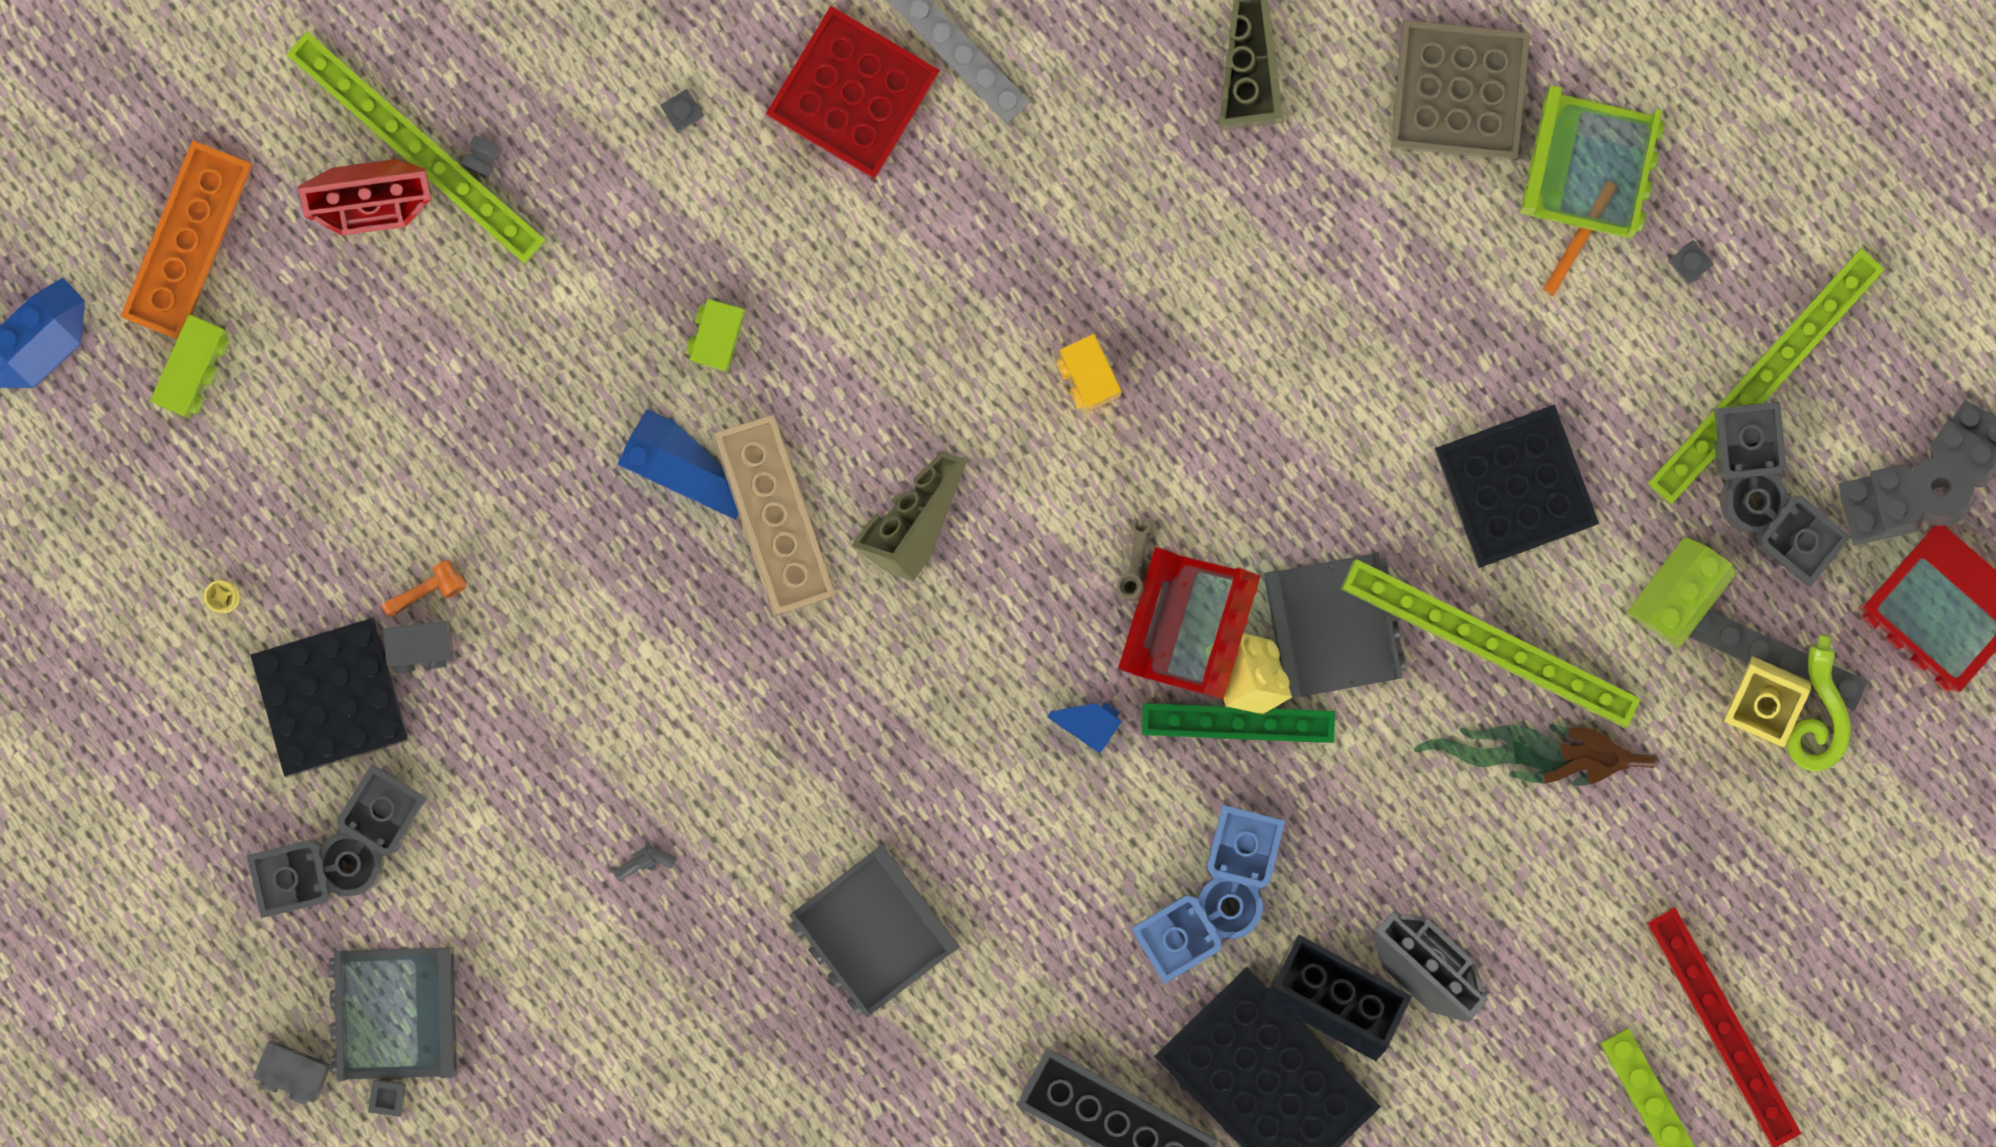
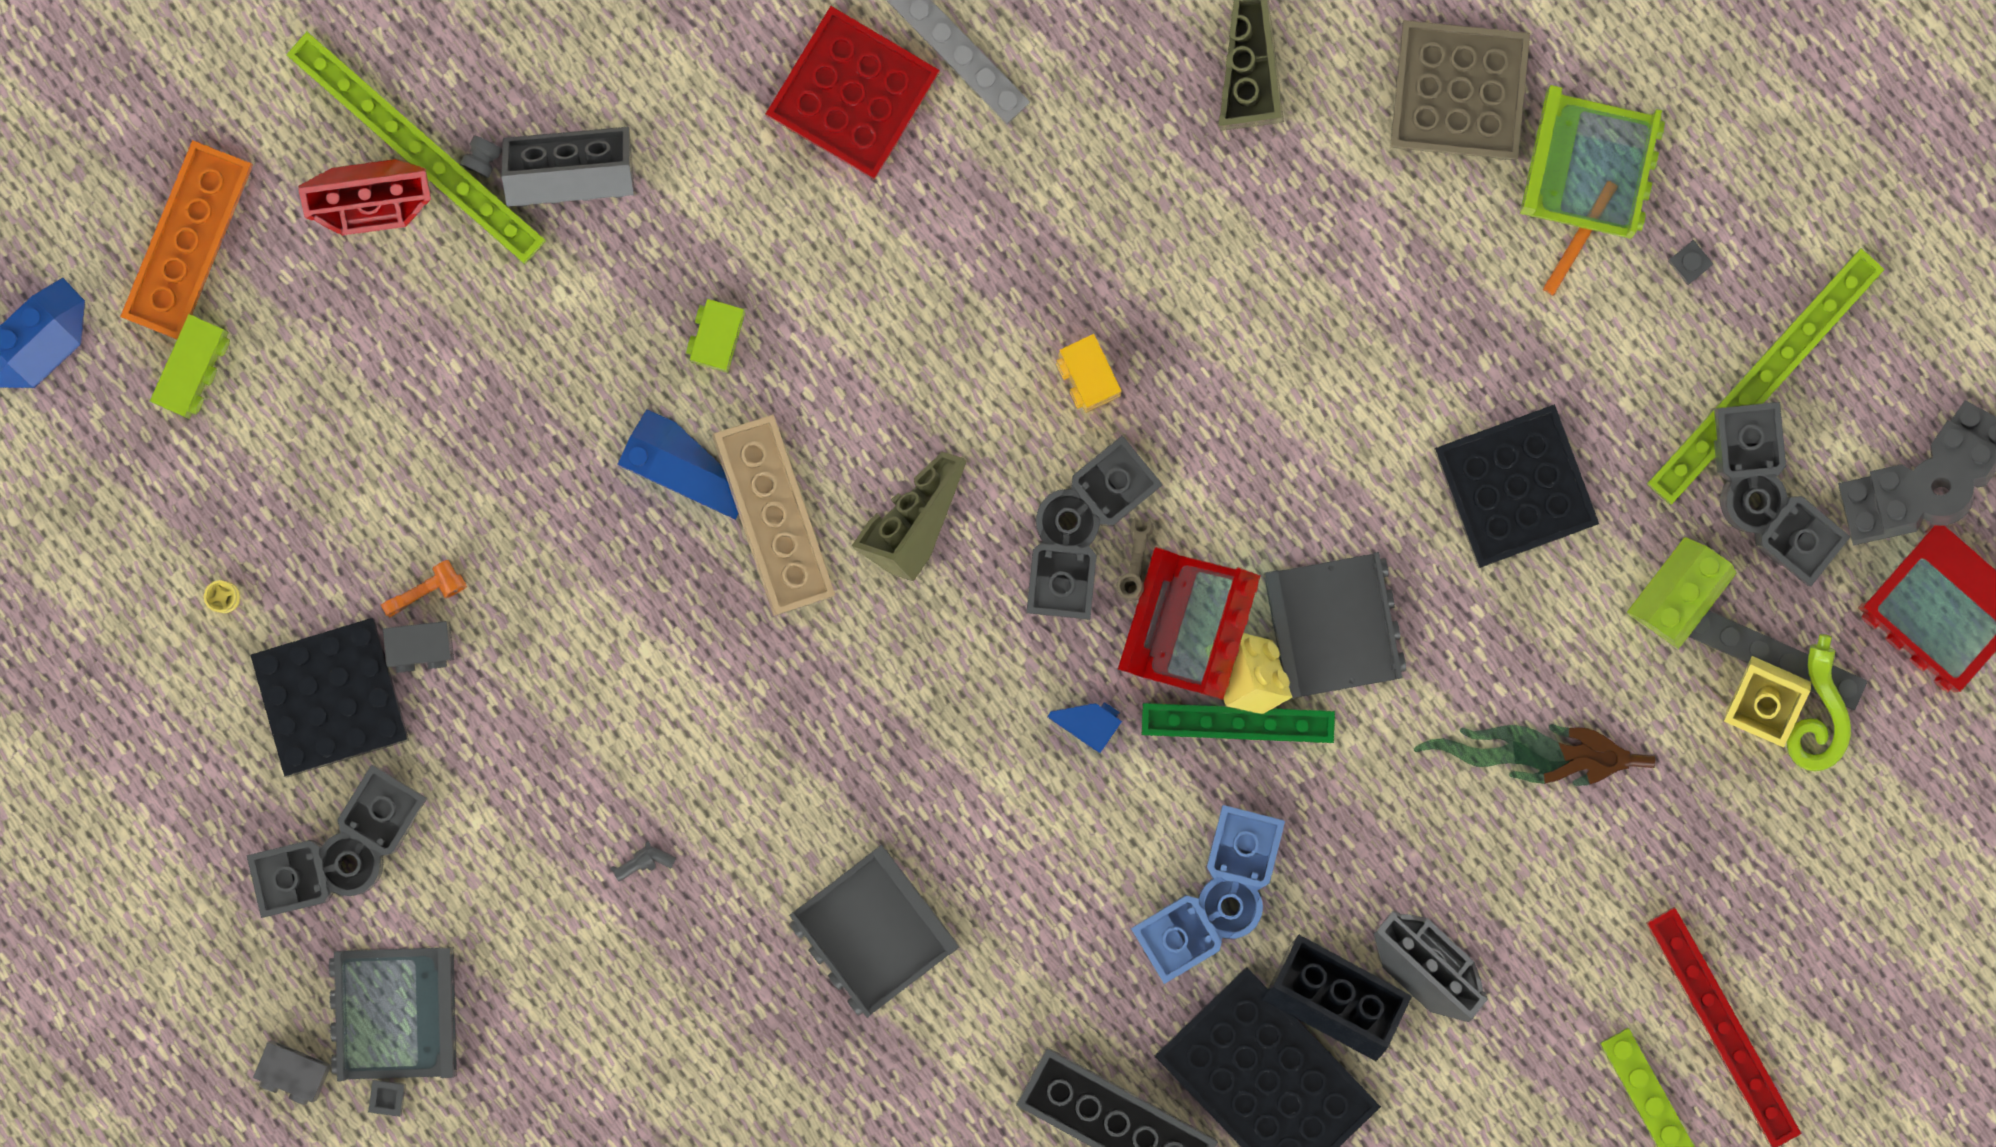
(567, 166): none -> dark grey slope
(682, 111): dark grey plate -> none
(1098, 496): none -> dark grey plate
(1490, 643): lime plate -> none

